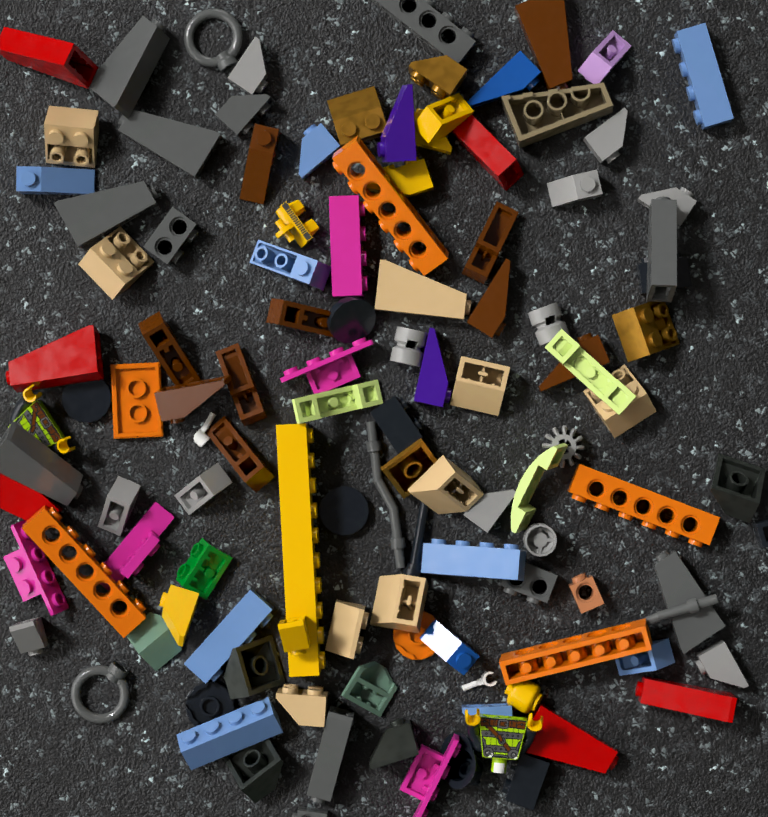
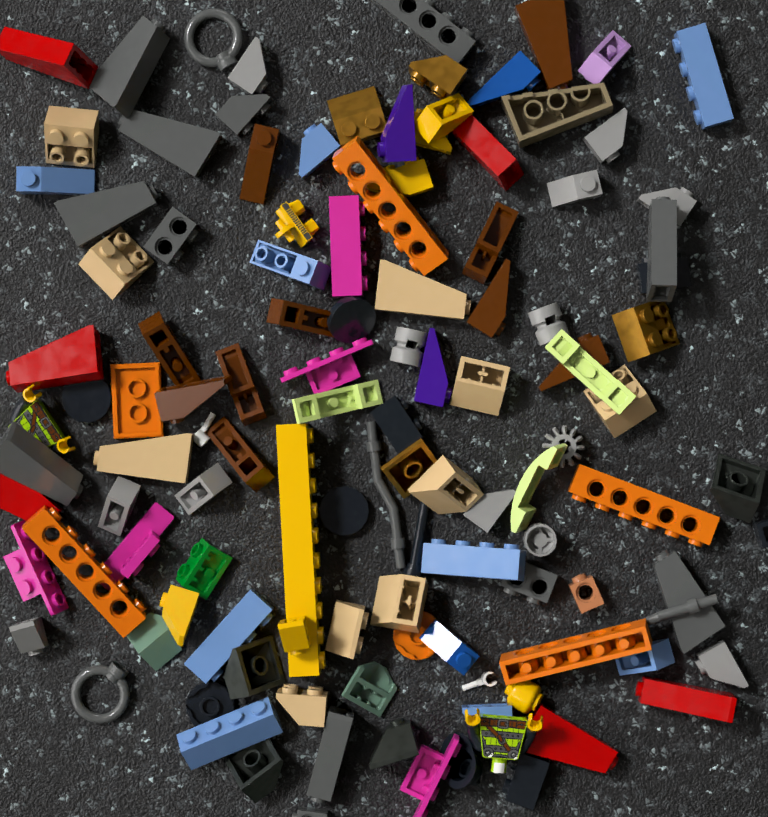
(154, 458): none -> tan slope

